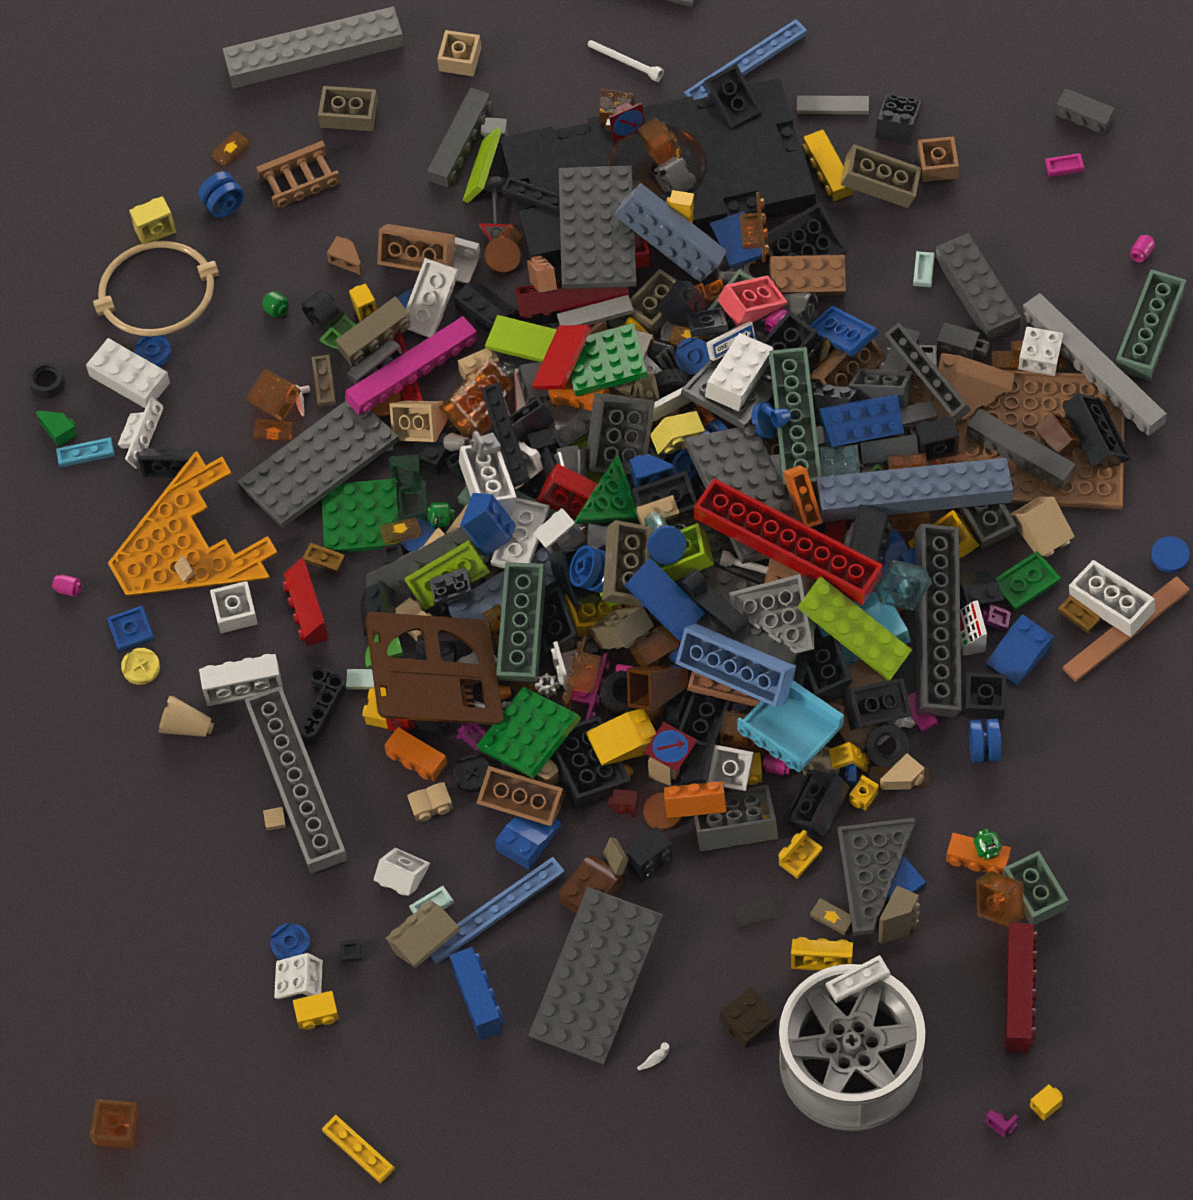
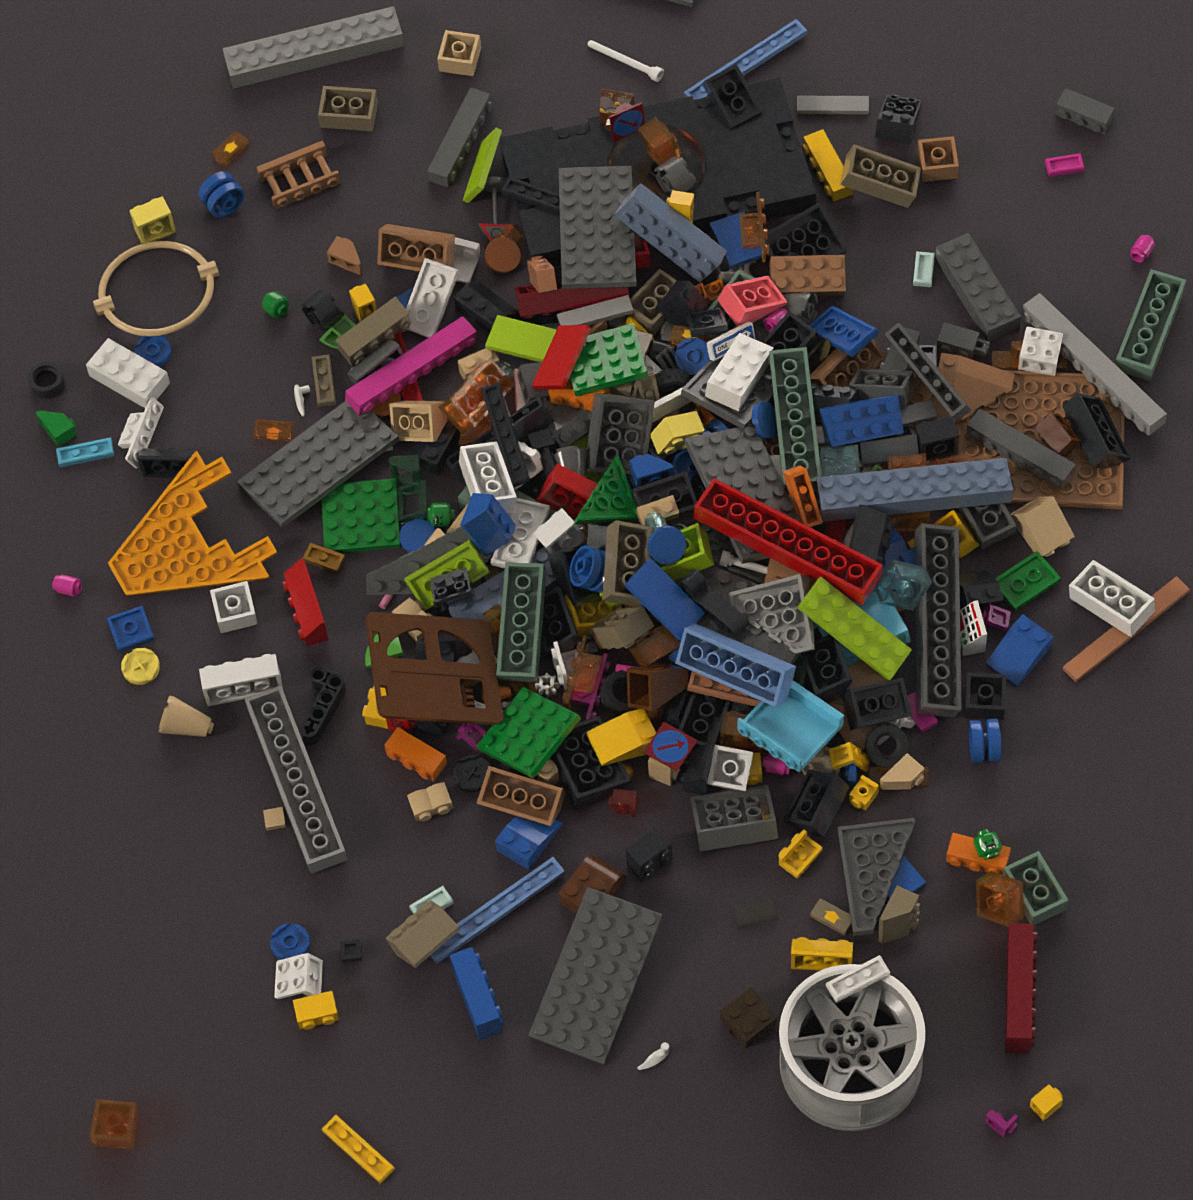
(184, 569): tan slope -> none
(273, 395): clear orange brick -> none
(359, 679): light aqua tile -> none
(377, 599): black slope -> none
(392, 553): black plate -> none
(400, 531): clear orange tile -> none
(400, 871): white slope -> none
(454, 442): light grey cone -> none
(485, 444): light grey bracket -> none
(491, 124): light grey brick -> none
(615, 856): dark tan tile -> none
(655, 813): dark orange tile -> none
(695, 799): orange brick -> none
(778, 416): blue bar -> none
(1079, 614): pearl gold plate -> none
(1170, 554): blue tile -> none

